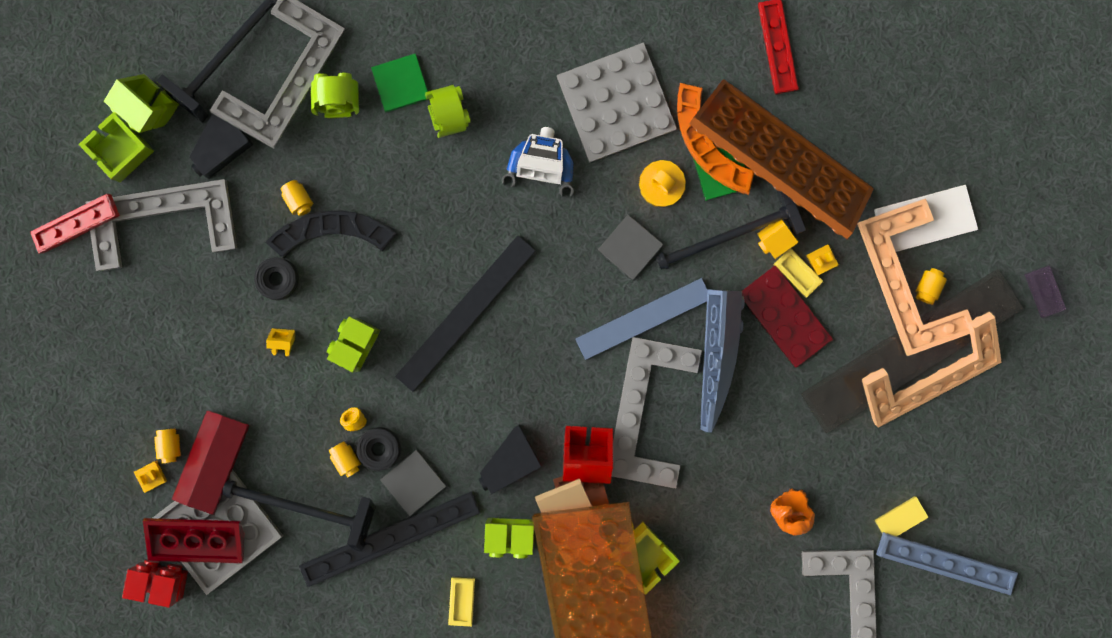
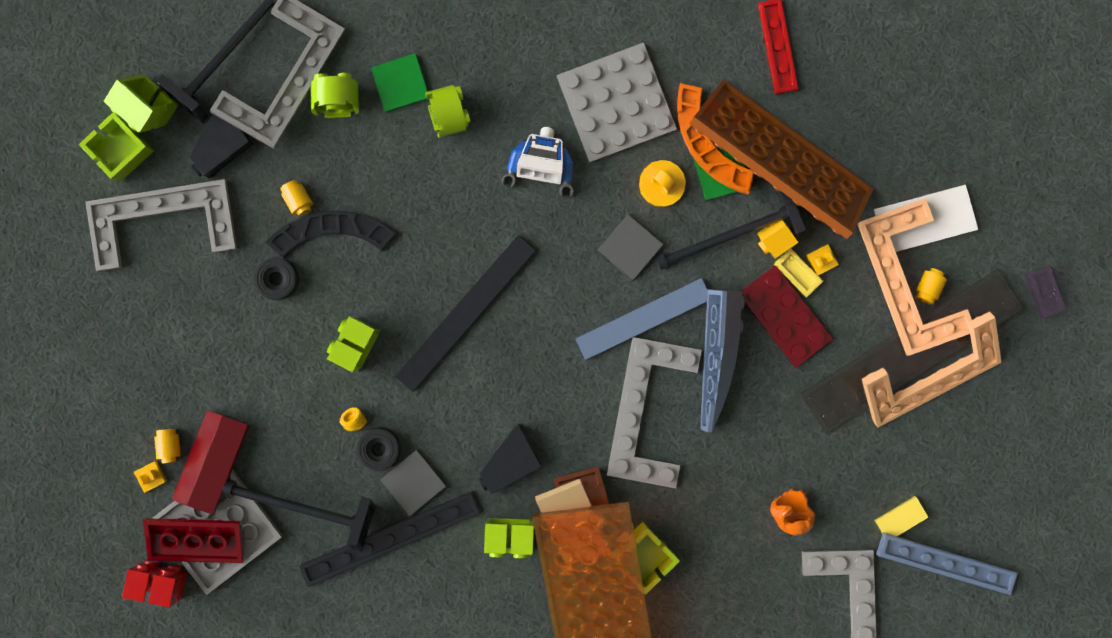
(75, 223): tile -> none
(280, 339): yellow tile -> none
(344, 459): yellow brick -> none
(461, 601): light yellow tile -> none
(589, 462): red piece -> none

